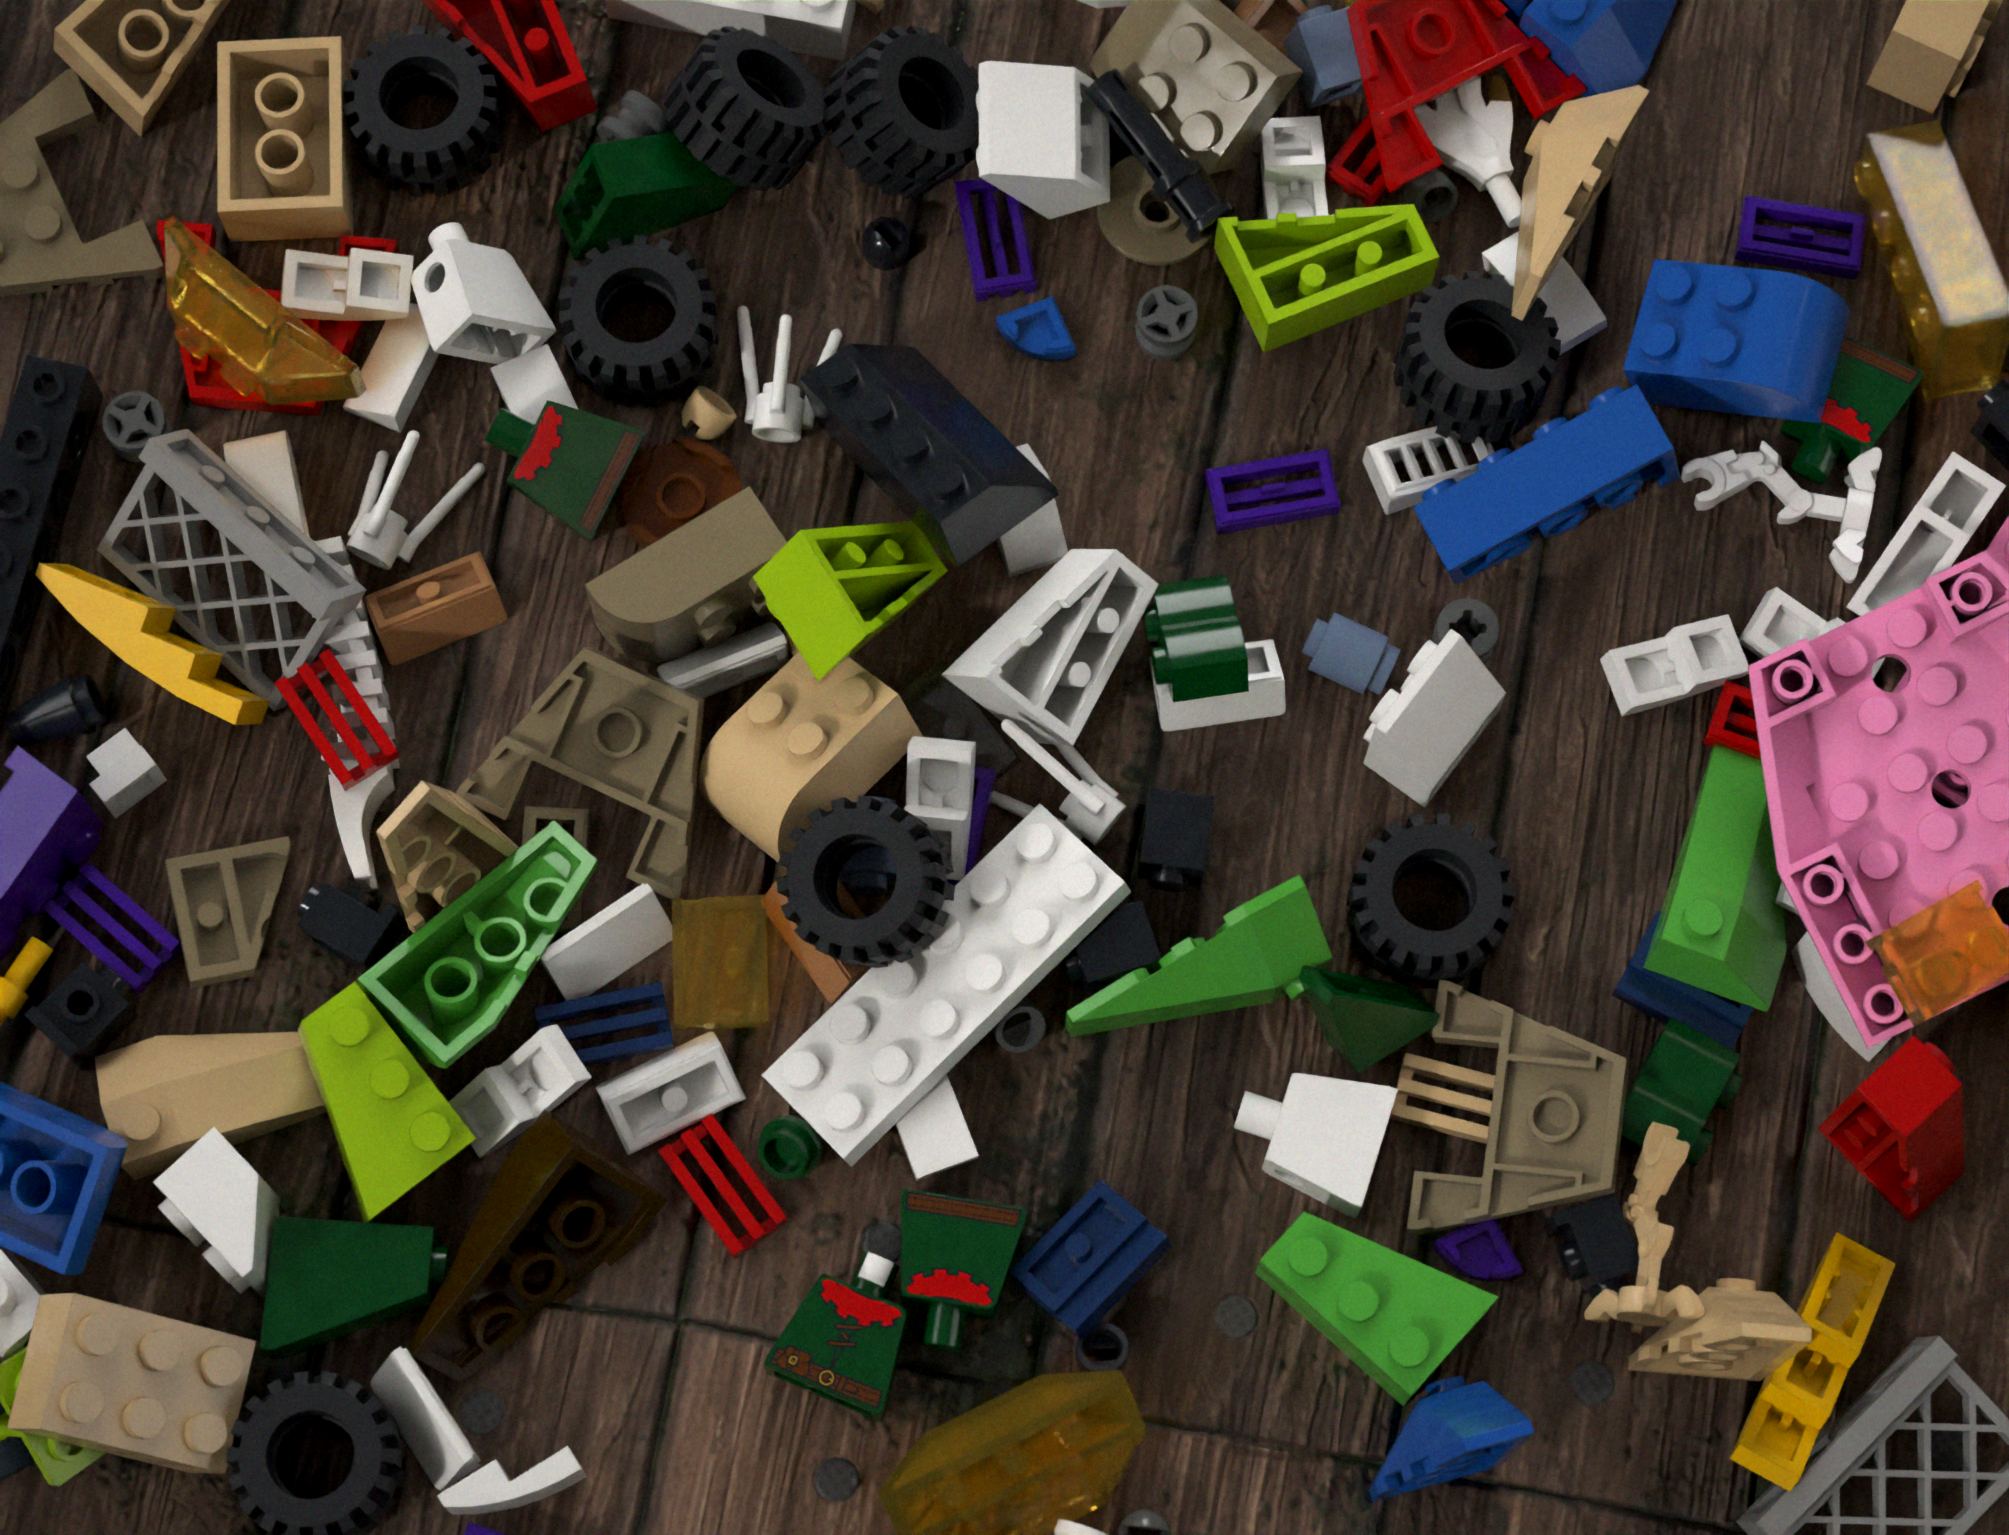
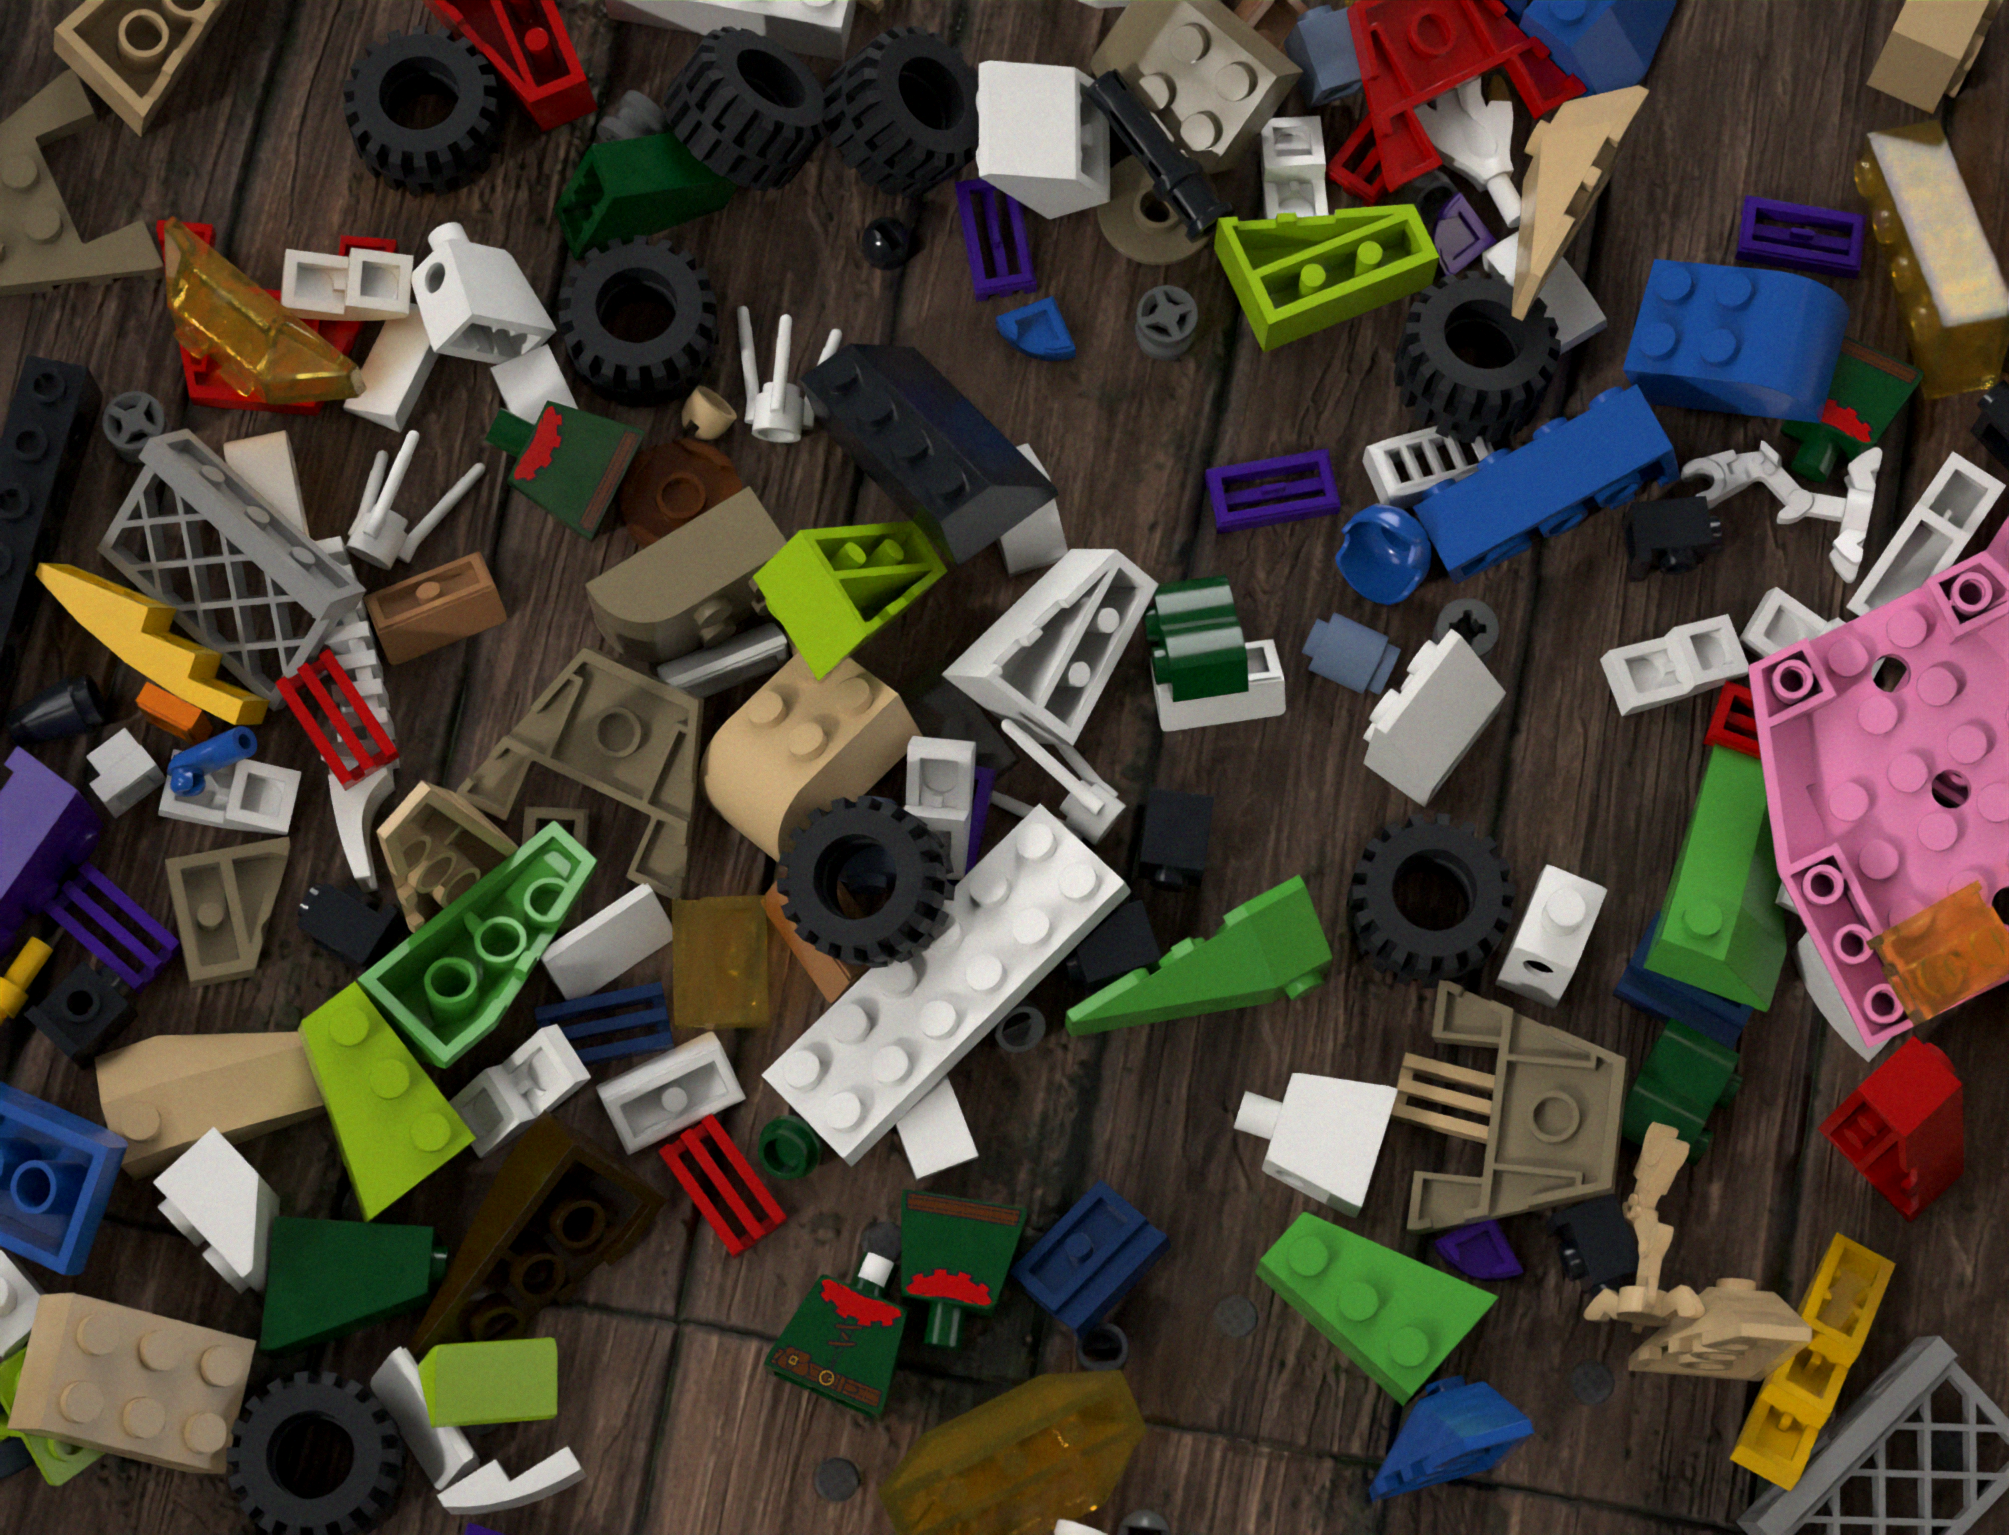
(173, 715): none -> orange tile
(191, 765): none -> blue arm
(238, 797): none -> white slope
(283, 139): tan brick -> none
(490, 1382): none -> lime slope
(1365, 1015): dark green slope -> none
(1384, 554): none -> blue hair
(1458, 235): none -> tile
(1551, 933): none -> white torso
(1669, 536): none -> black brick

